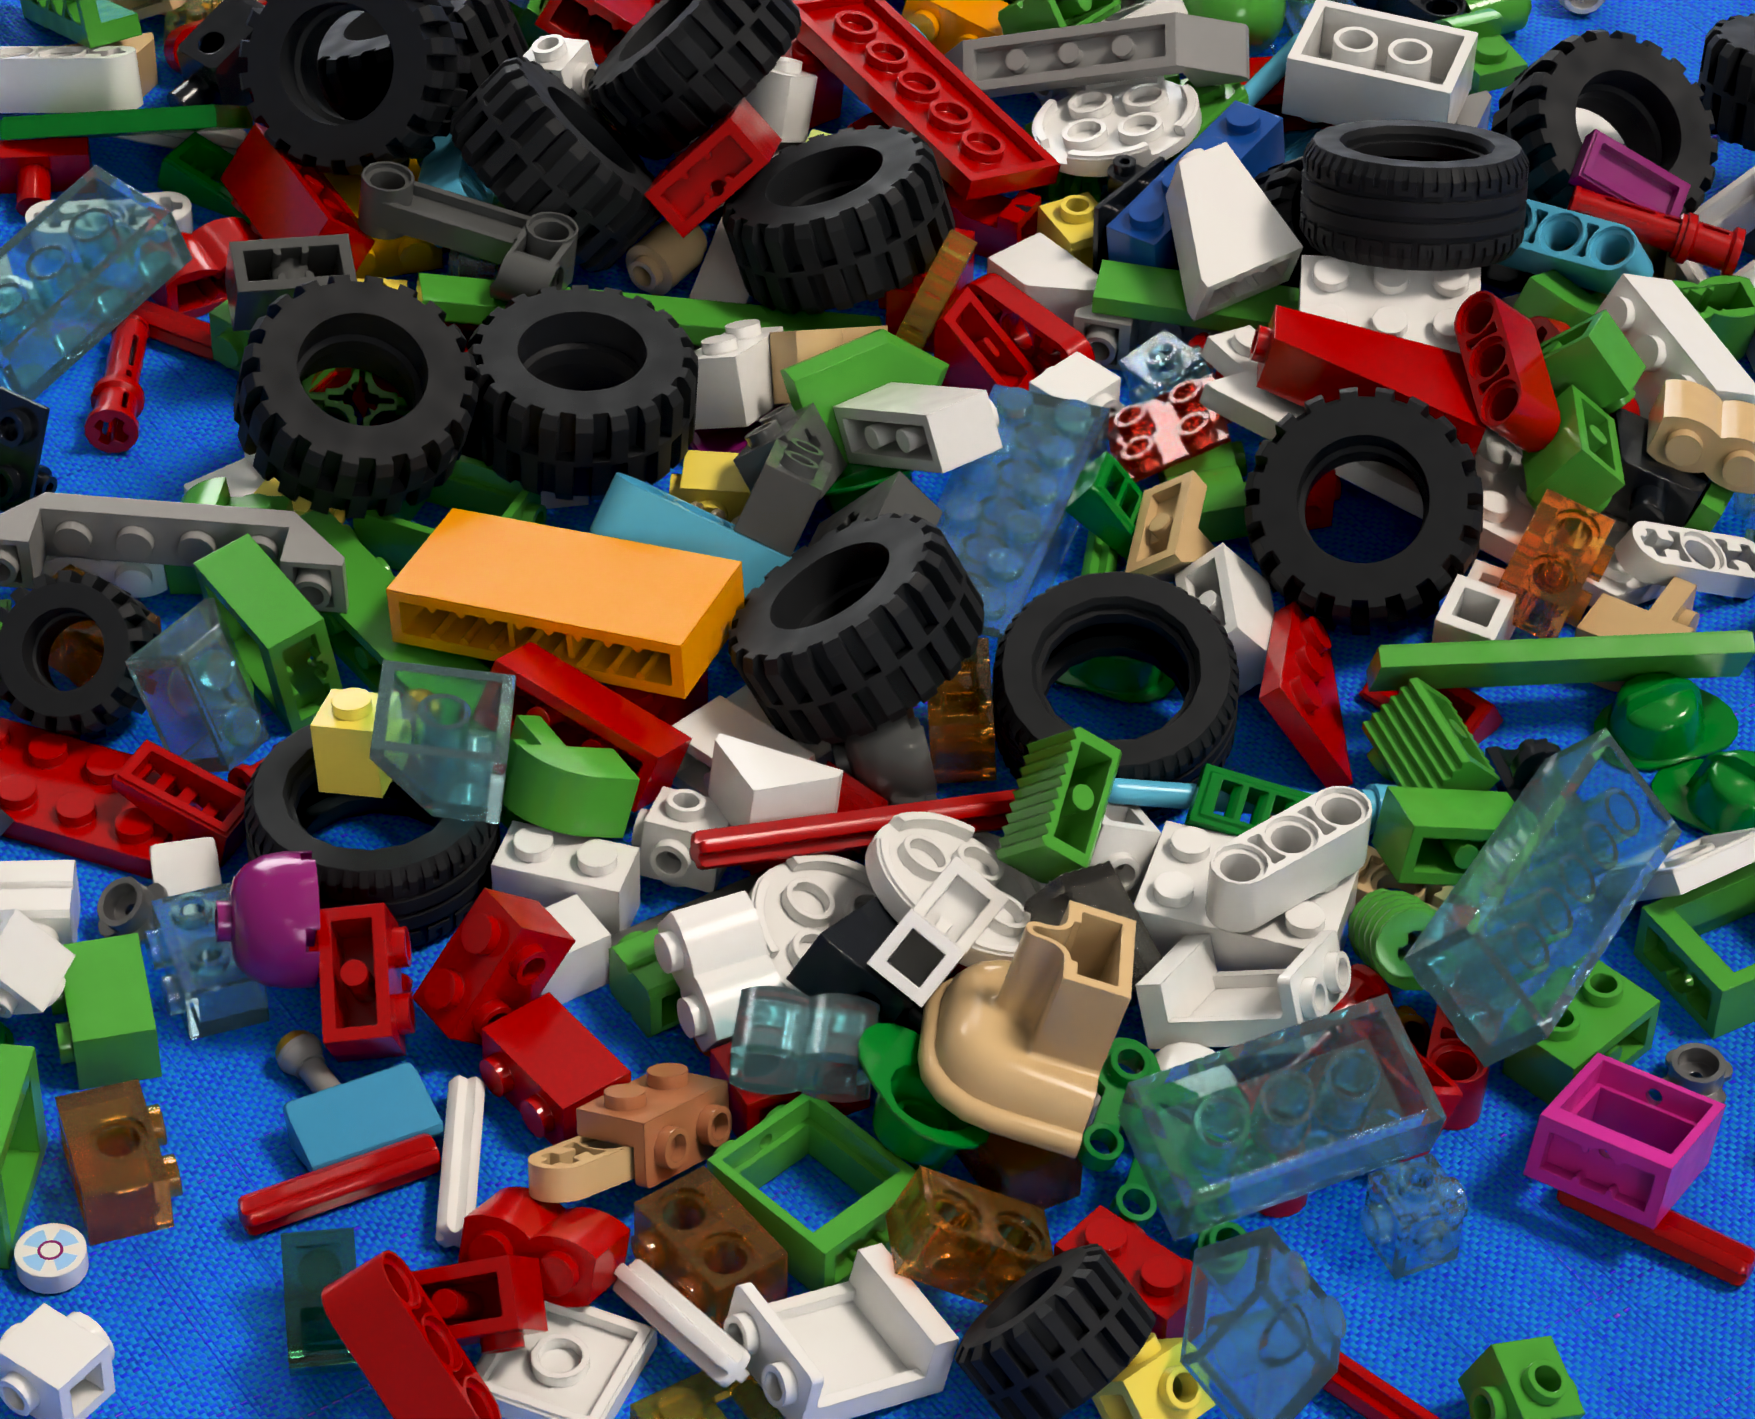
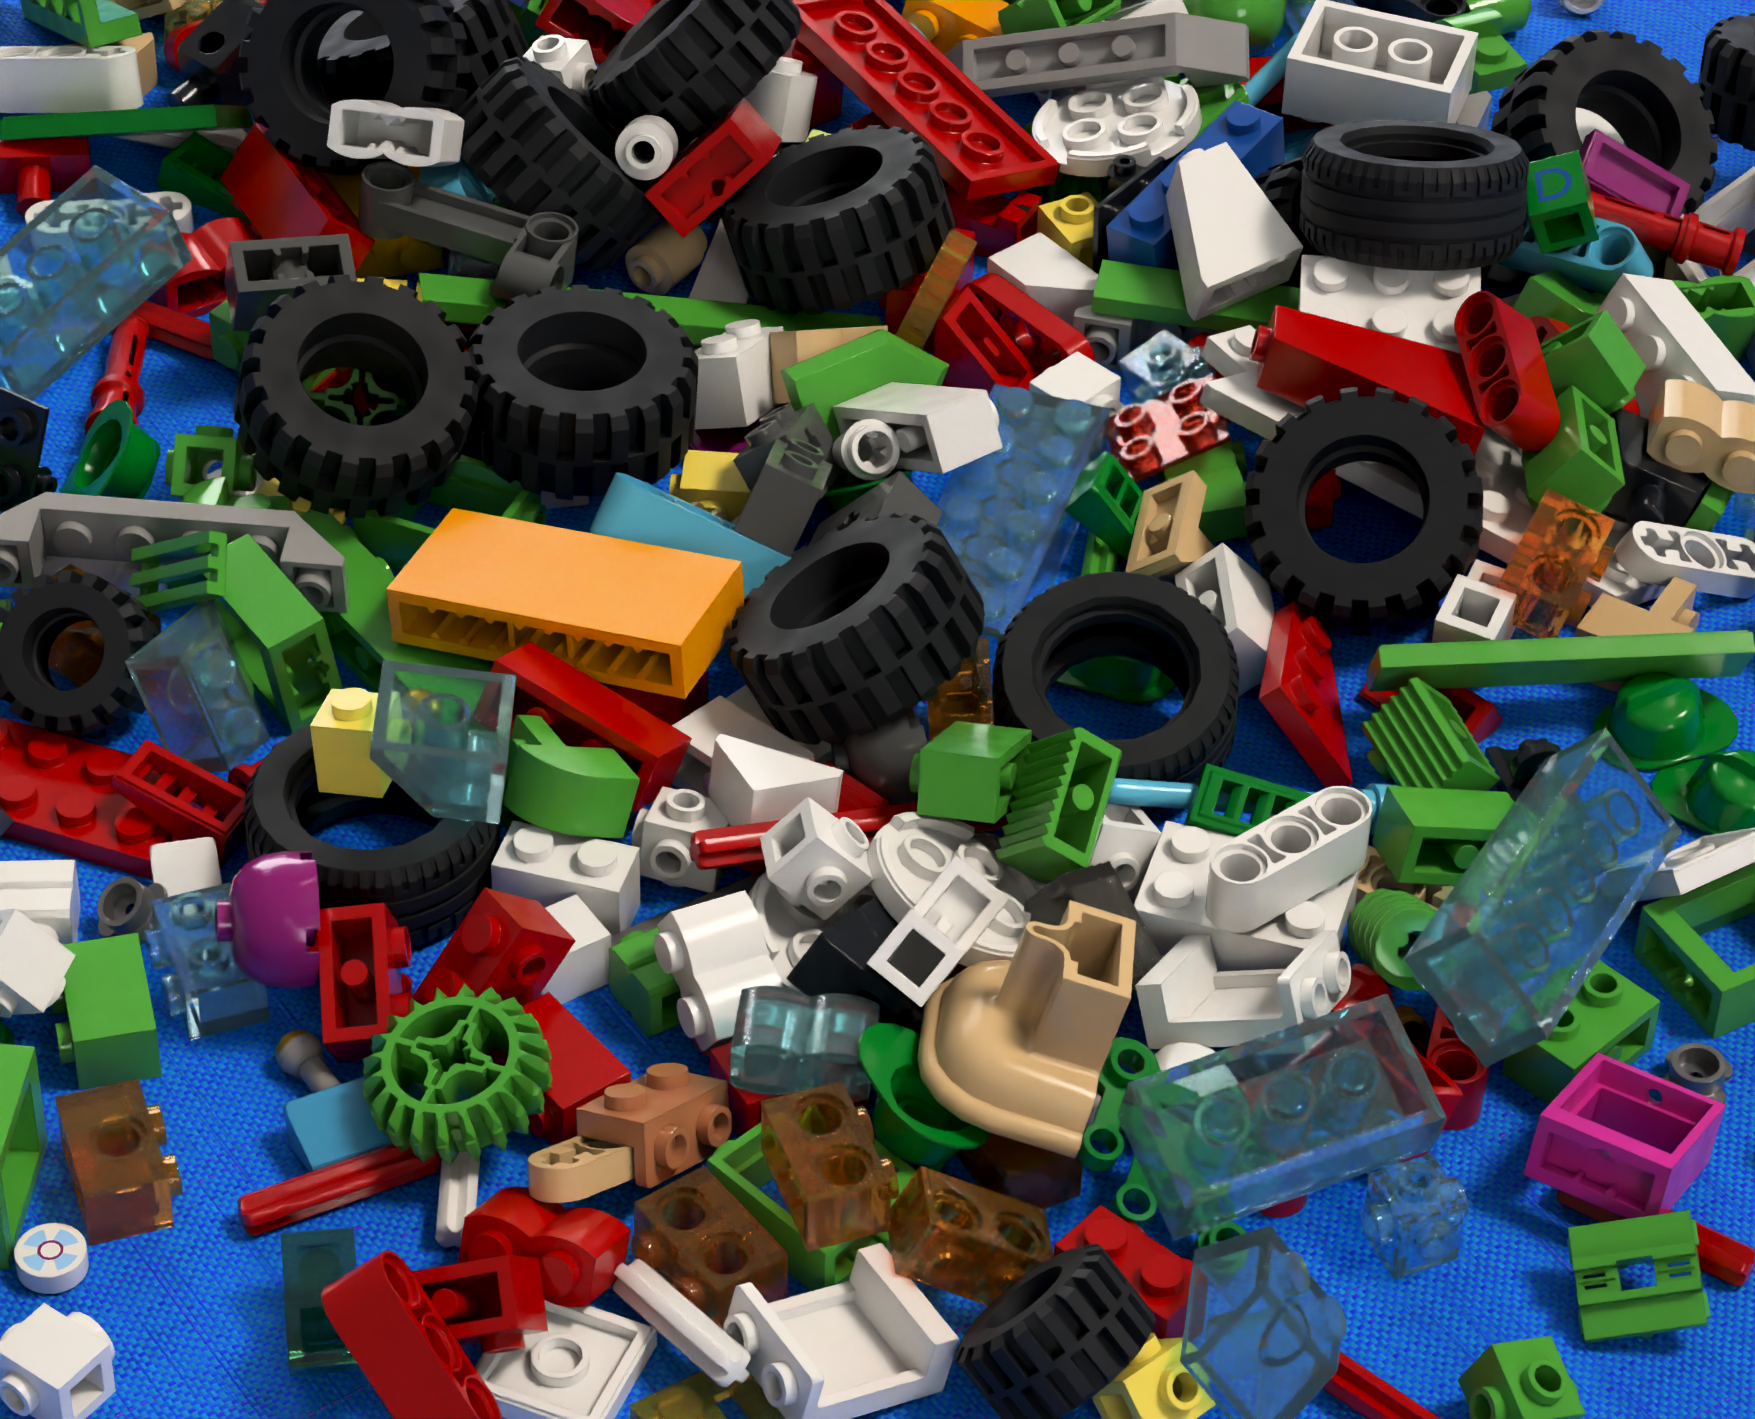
(115, 457): none -> green piece
(185, 546): none -> bright green tile
(194, 455): none -> bright green brick
(402, 134): none -> white brick
(466, 1094): none -> bright green gear
(657, 133): none -> white brick
(817, 858): none -> white brick
(827, 1165): none -> clear orange brick
(878, 449): none -> white cone
(969, 771): none -> bright green brick
(1560, 202): none -> green brick
(1612, 1246): none -> bright green piece

